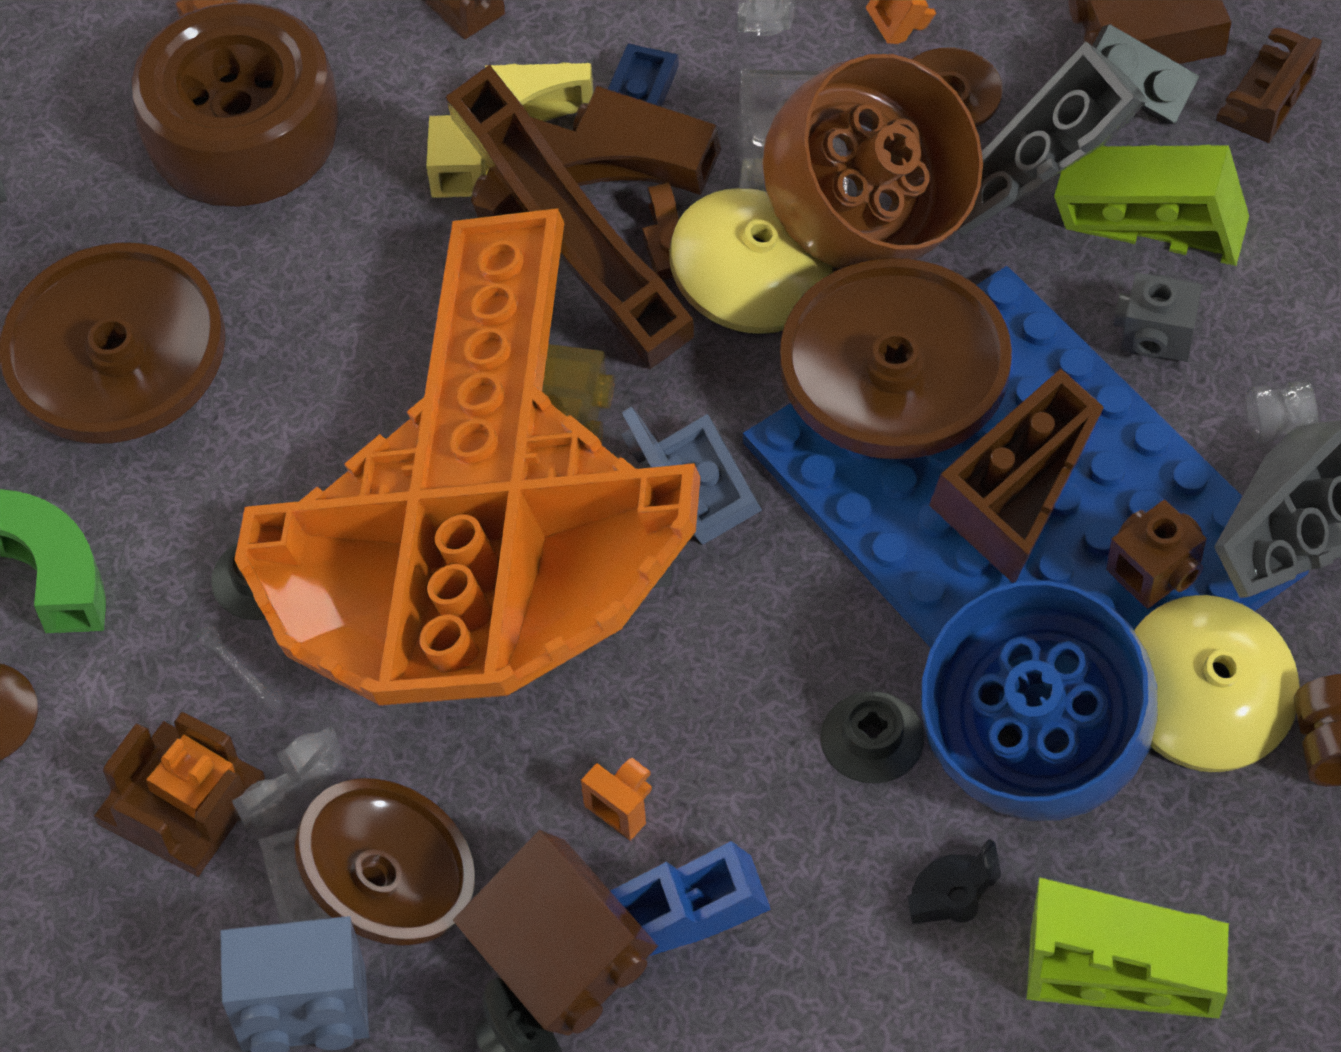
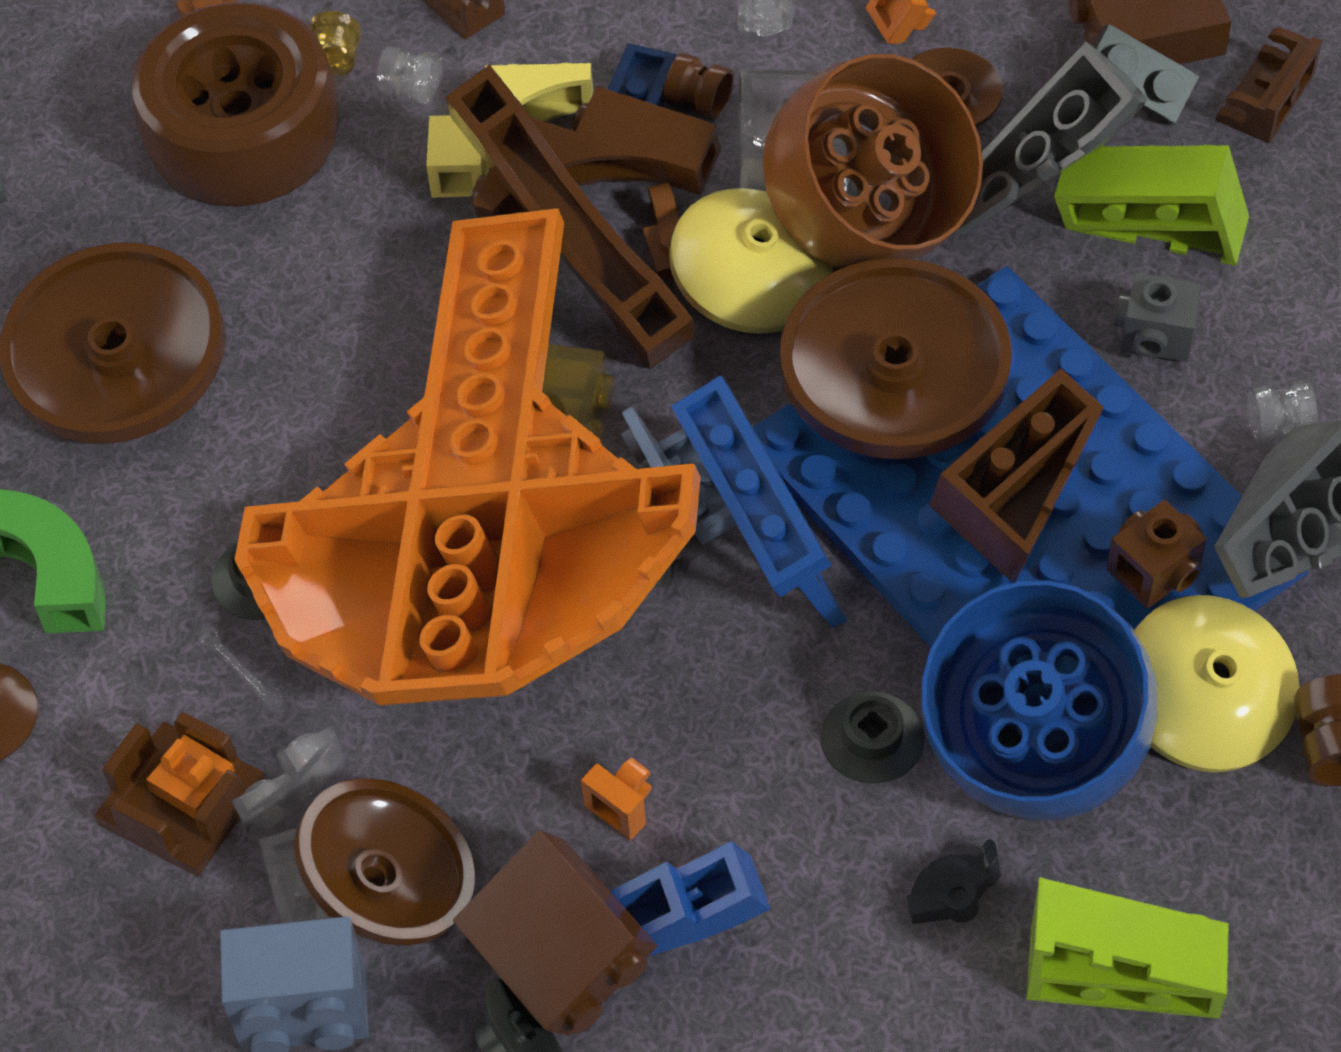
(339, 38): none -> clear yellow wheel
(409, 75): none -> clear wheel
(695, 84): none -> reddish brown wheel
(757, 495): none -> blue fence

